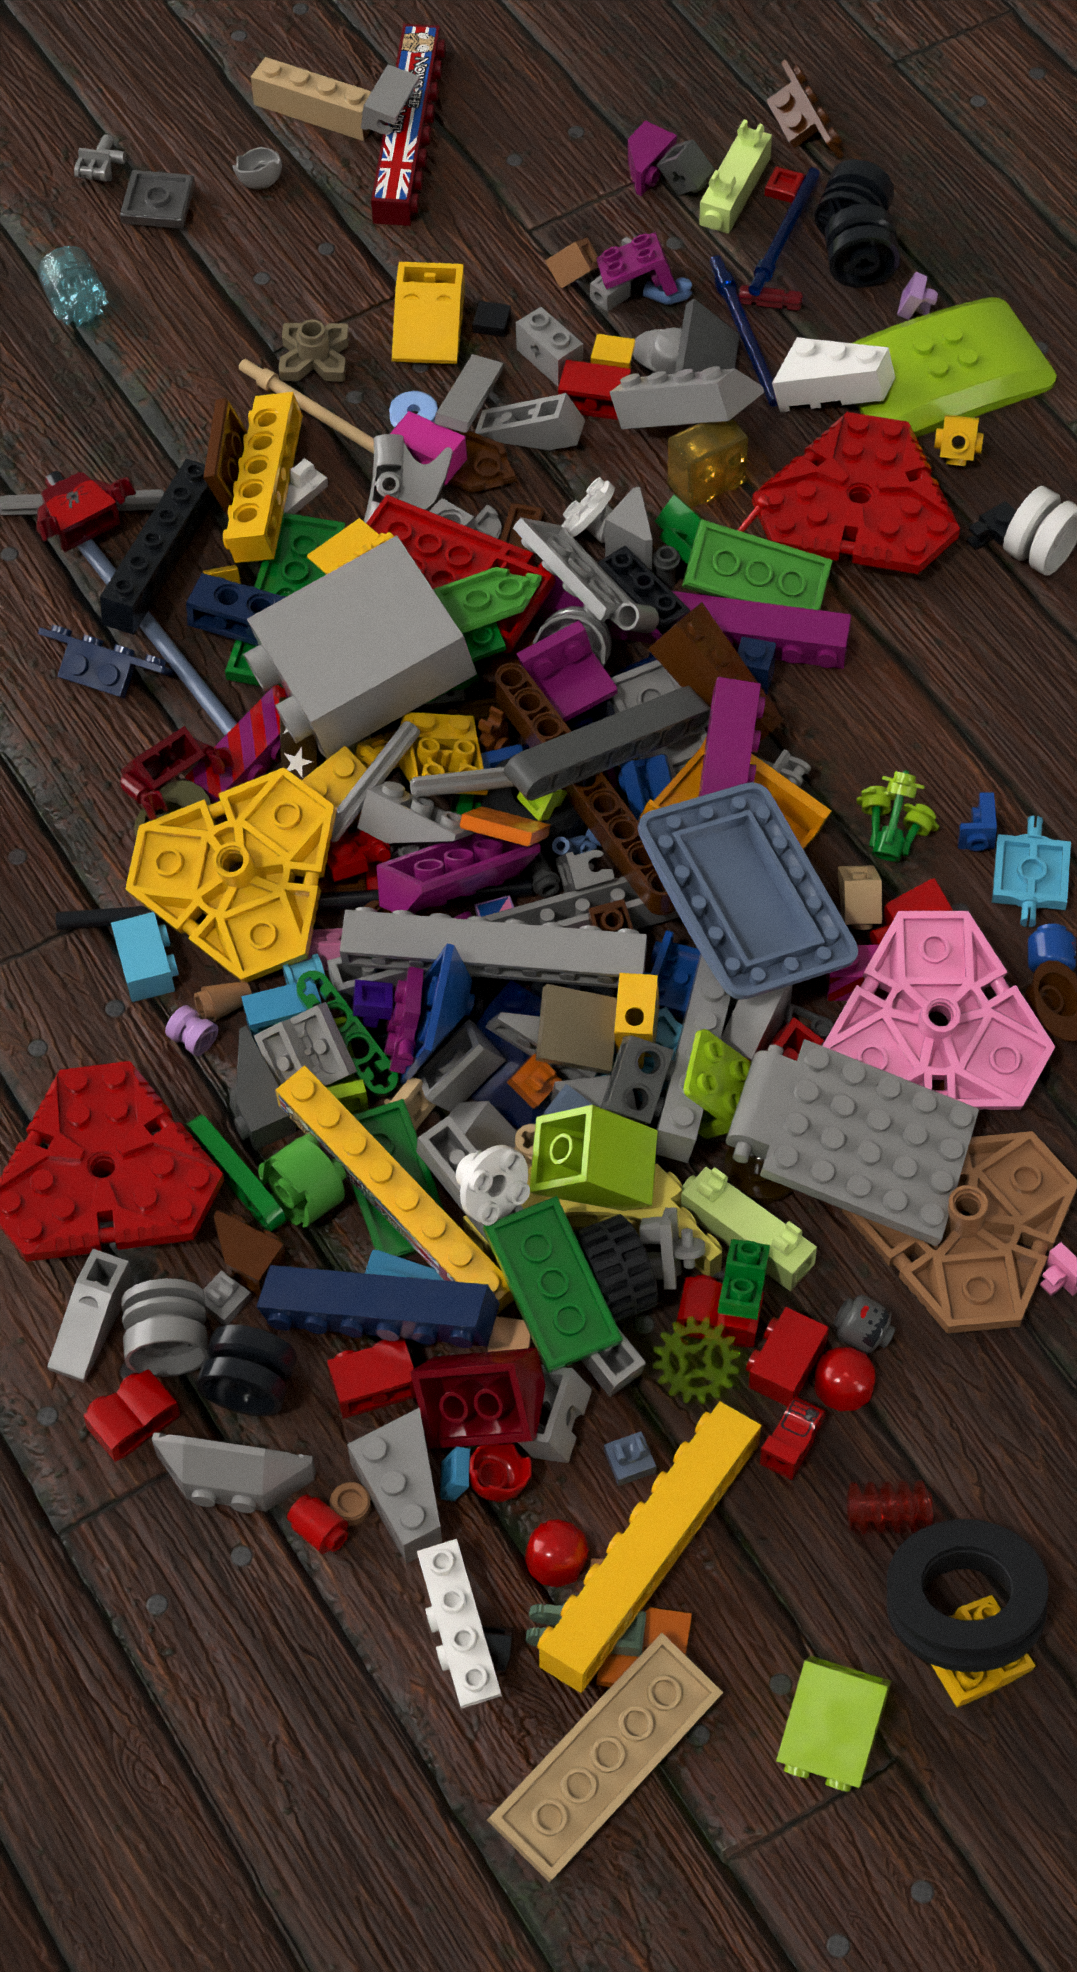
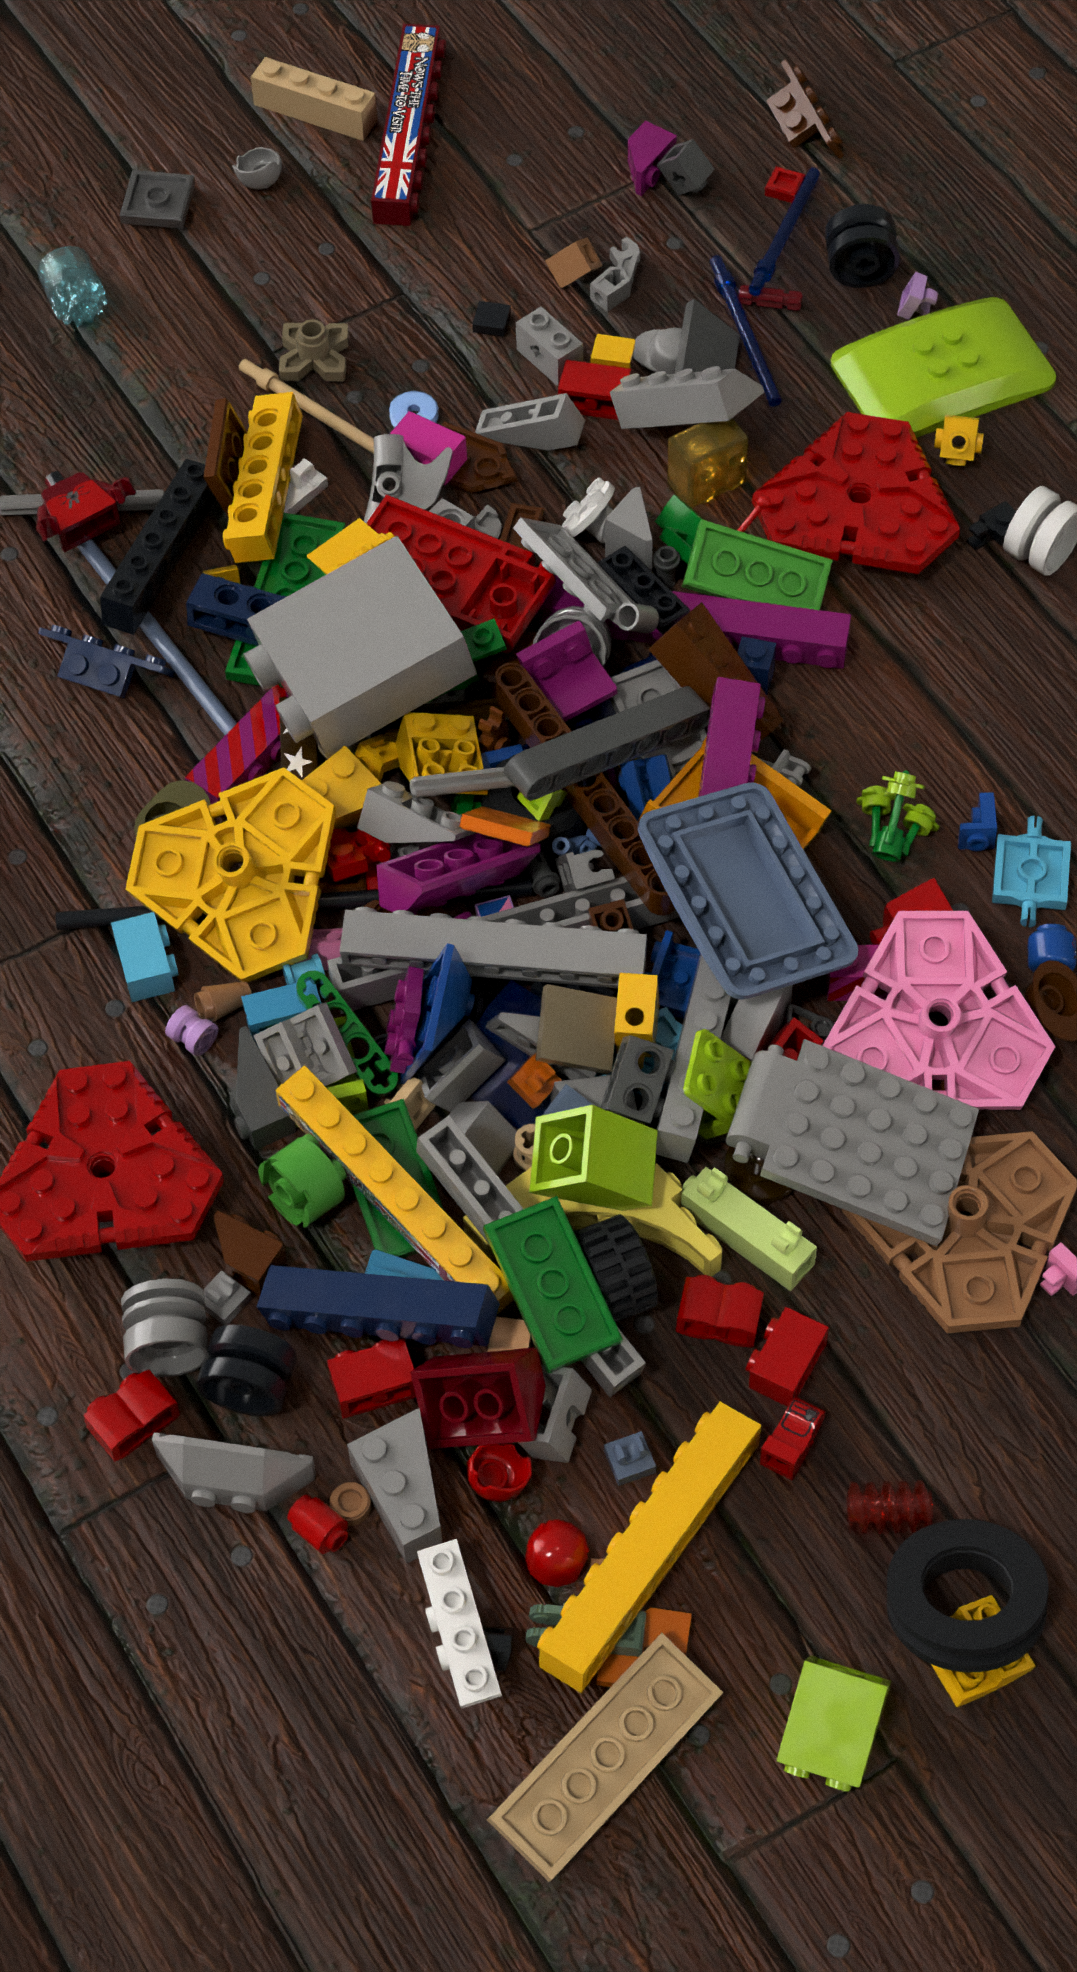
(90, 1314): light grey slope -> none
(97, 163): light grey arm -> none
(165, 763): dark red torso -> none
(237, 1174): green beam -> none
(372, 1001): dark purple tile -> none
(374, 776): light grey axle -> none
(388, 99): light grey hinge -> none
(428, 312): yellow slope -> none
(455, 1474): dark azure tile -> none
(468, 393): light grey tile -> none
(487, 597): bright green tile -> none
(492, 1183): white plate -> none
(634, 259): magenta bracket -> none
(658, 294): medium blue arm -> none
(665, 1231): light grey hips -> none
(711, 1371): clear neon green gear -> none
(735, 178): yellowish green brick -> none
(744, 1279): green slope -> none
(832, 371): white wedge -> none
(845, 1378): red hair -> none
(853, 184): black wheel -> none
(860, 896): tan slope -> none
(864, 1323): dark grey head -> none

